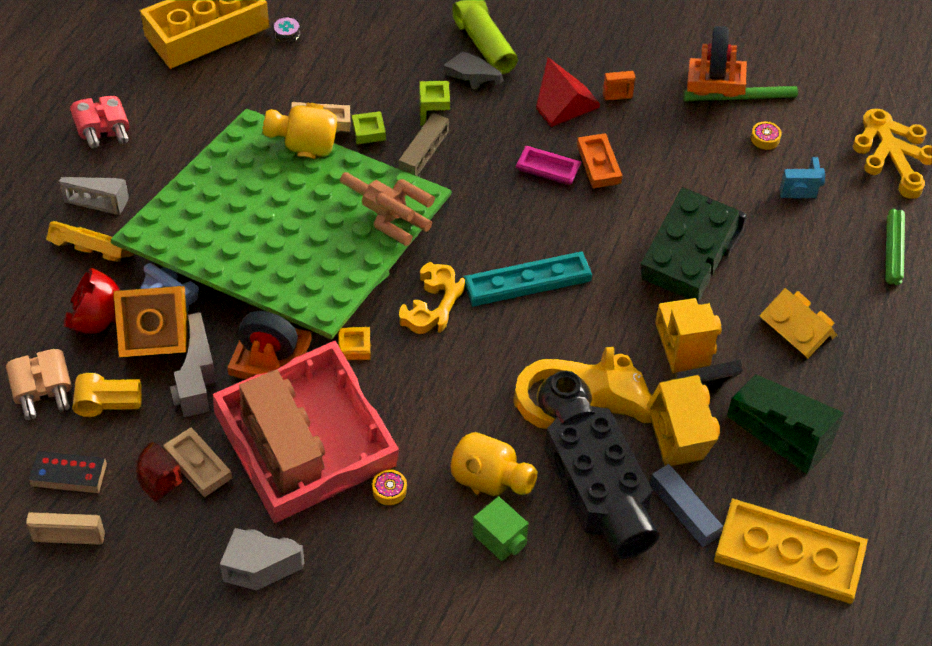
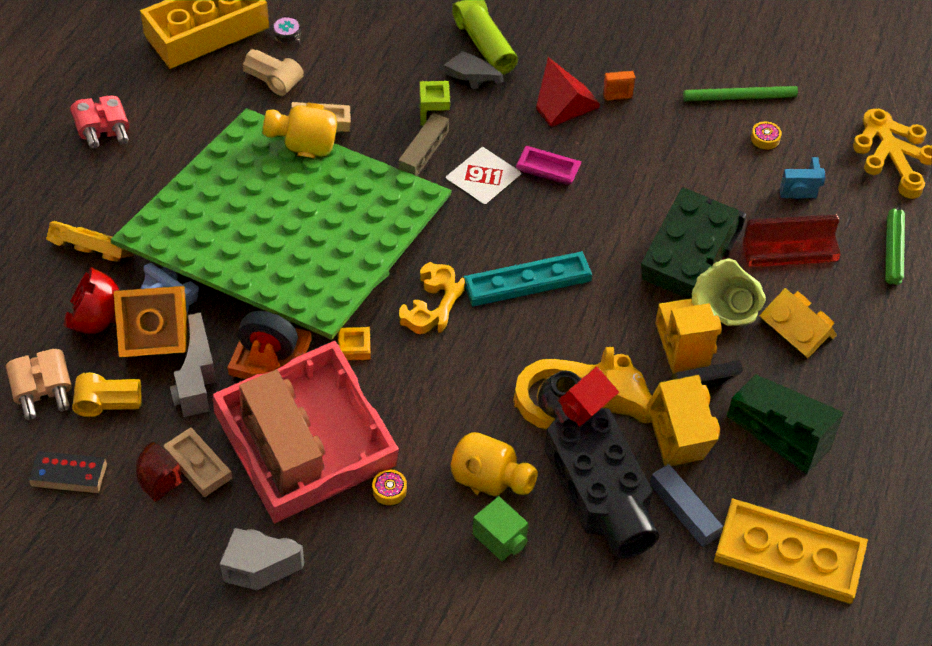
(65, 528): tan tile -> none
(95, 193): light grey slope -> none
(278, 74): none -> tan piece
(368, 127): lime plate -> none
(391, 204): nougat plant -> none
(483, 175): none -> white sticker
(587, 396): none -> red brick
(599, 160): orange plate -> none
(717, 68): orange plate -> none
(731, 293): none -> yellowish green hair
(791, 240): none -> clear red panel

